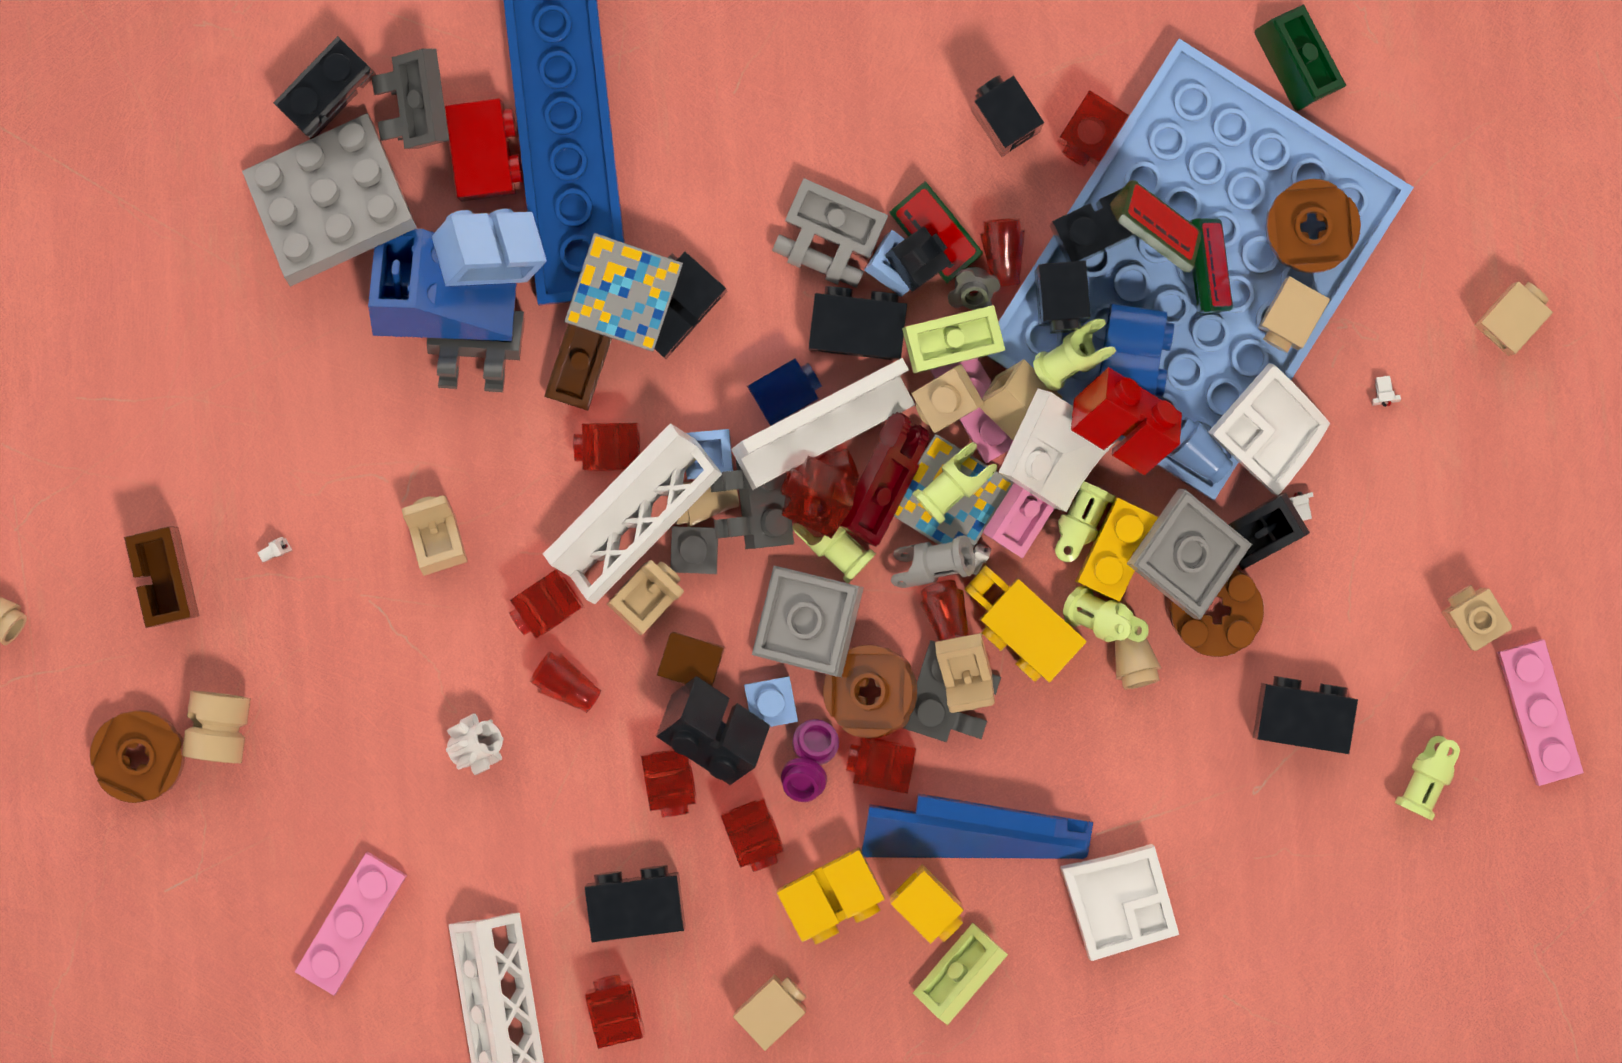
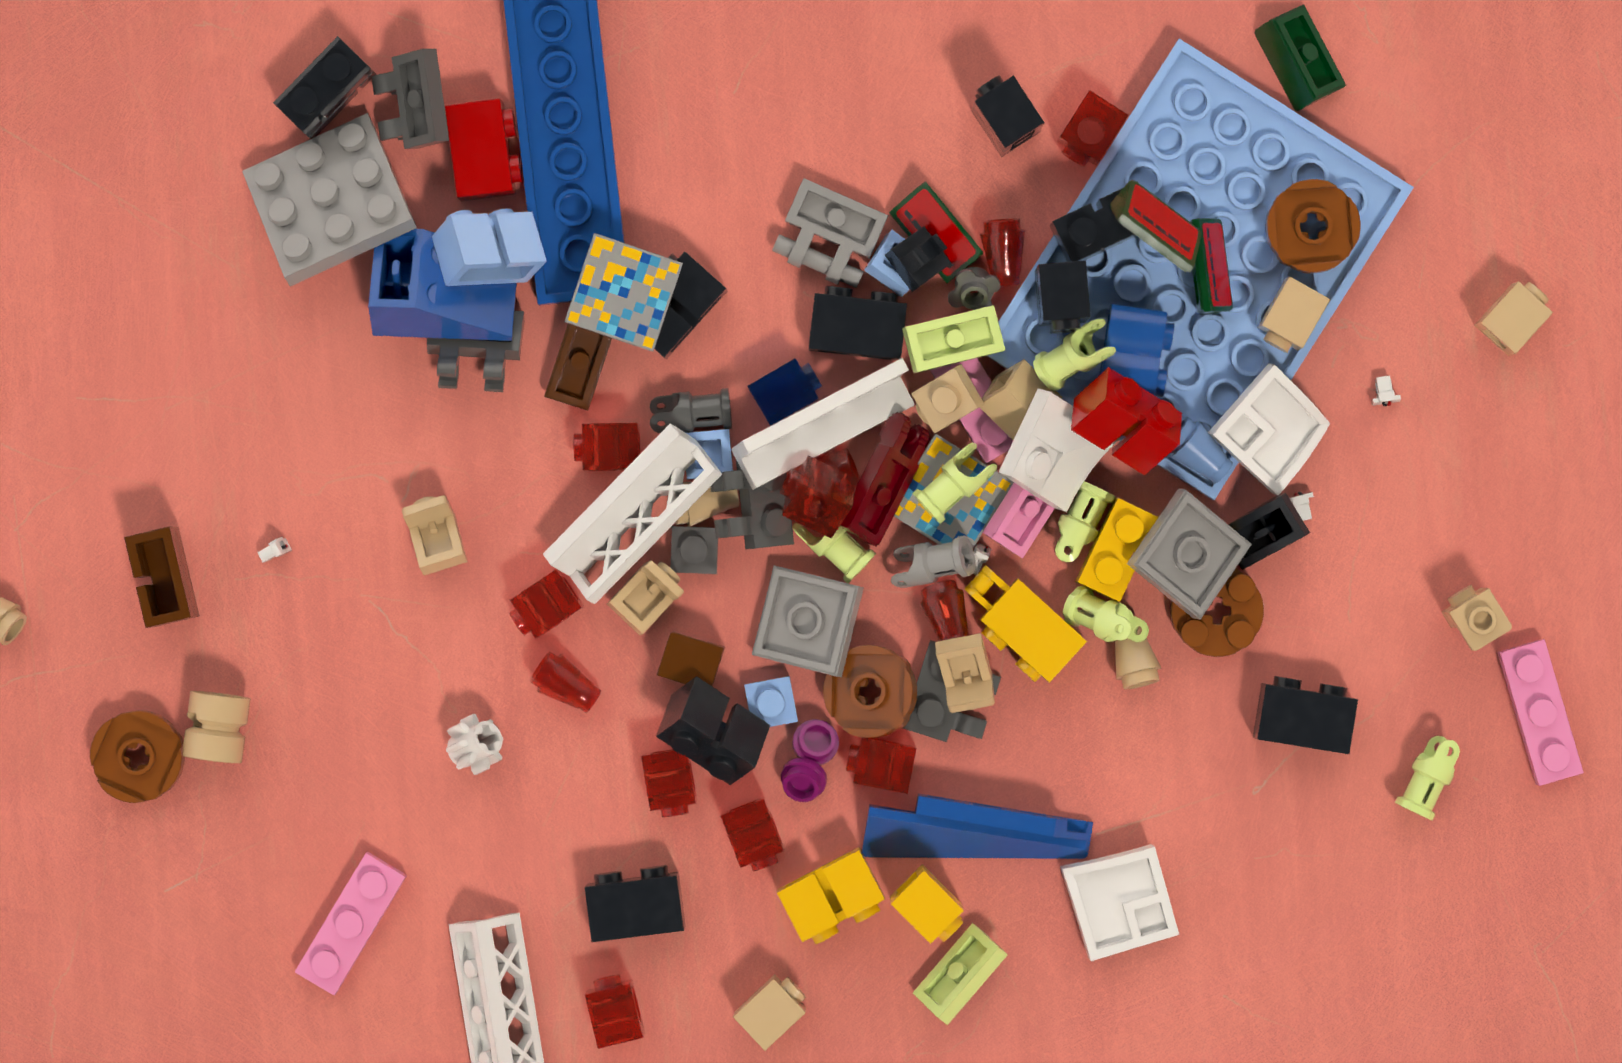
(692, 411): none -> dark grey piece

